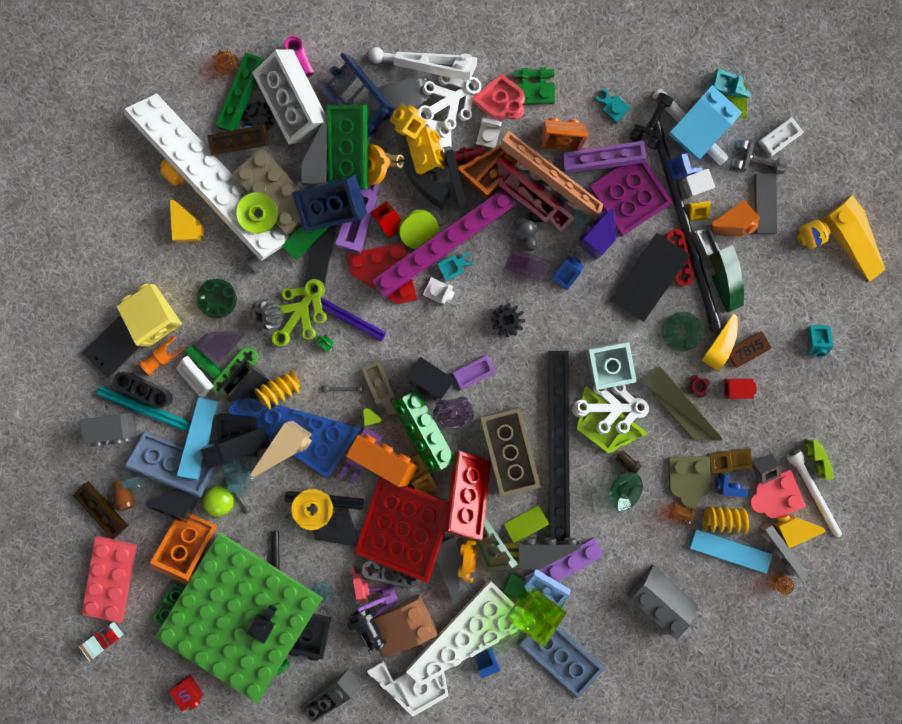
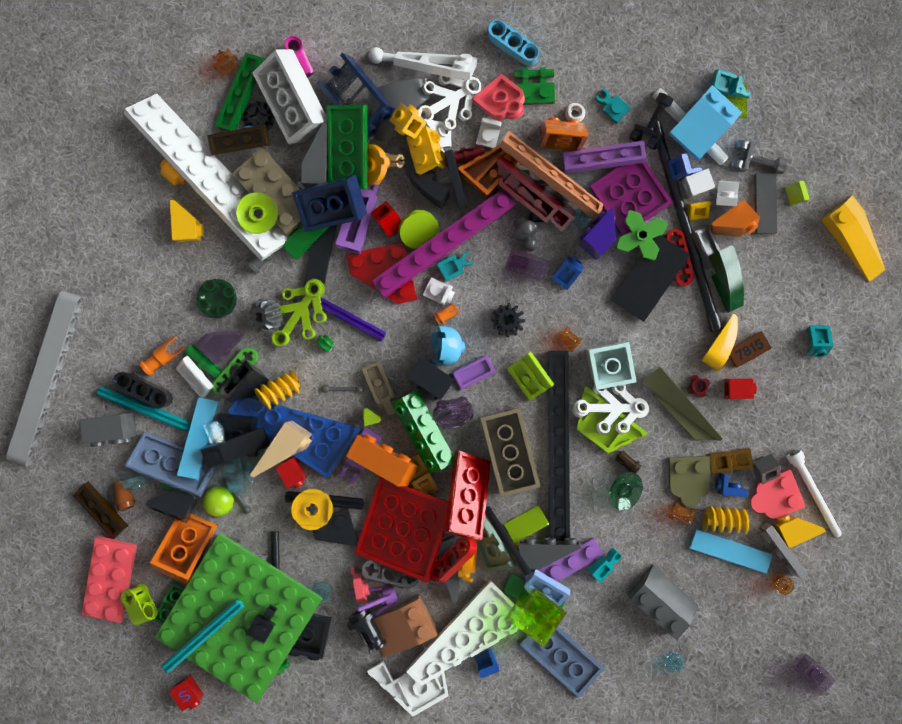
(44, 377): none -> light grey beam
(101, 641): leg -> none
(111, 348): black container -> none
(139, 607): none -> lime piece
(148, 315): light yellow slope -> none
(202, 635): none -> teal axle
(214, 431): none -> clear light blue plate
(292, 473): none -> red brick
(331, 696): dark grey slope -> none
(444, 561): none -> red beam
(445, 314): none -> orange pin
(446, 345): none -> medium azure cylinder
(508, 542): none -> black bar
(509, 34): none -> medium azure beam
(530, 376): none -> lime plate
(576, 340): none -> clear orange bush
(579, 108): none -> white plate
(604, 565): none -> teal plate
(632, 240): none -> bright green plant
(678, 666): none -> clear light blue plate
(692, 326): clear green plate -> none
(727, 193): none -> white bracket
(780, 137): white plate -> none
(797, 193): none -> lime slope
(813, 234): yellow head -> none
(814, 674): none -> clear purple slope
(816, 452): lime slope -> none

